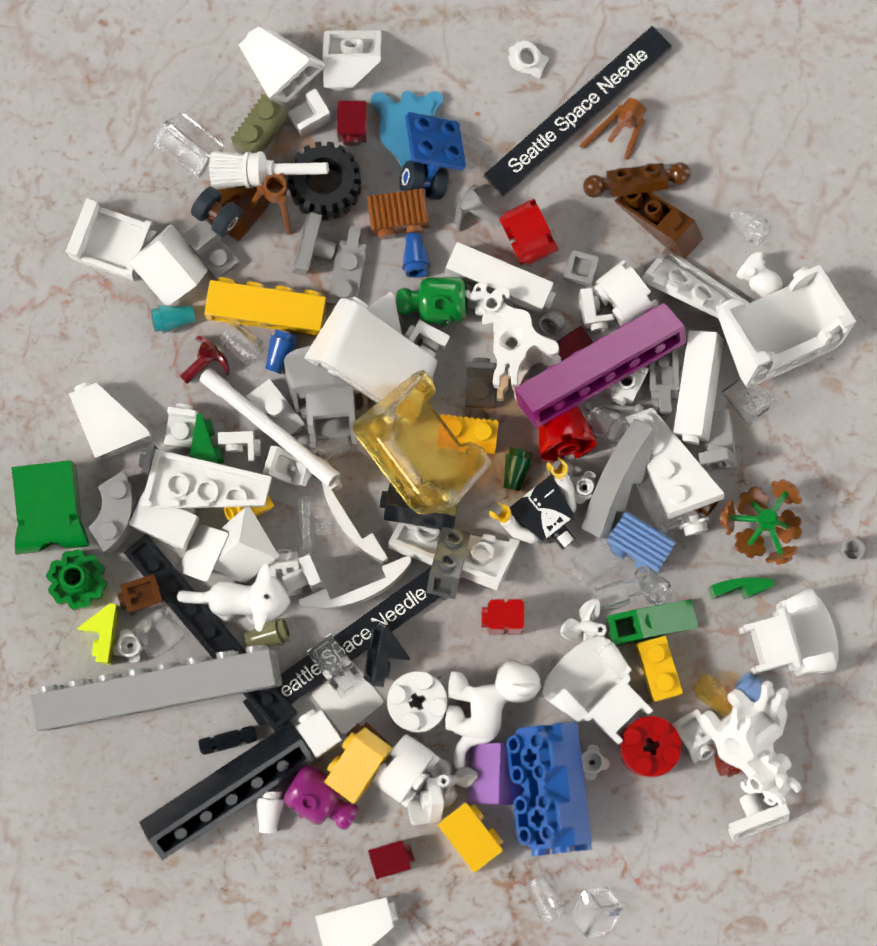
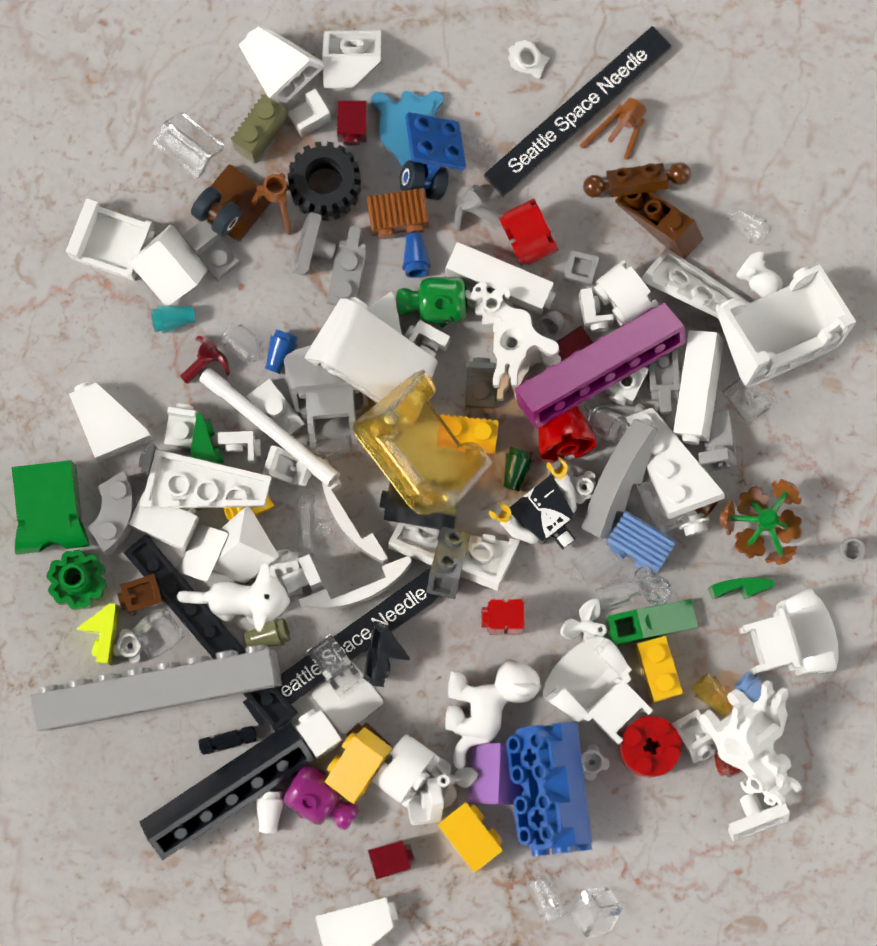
(251, 169): white piece -> none
(265, 307): yellow brick -> none
(401, 696): white brick -> none

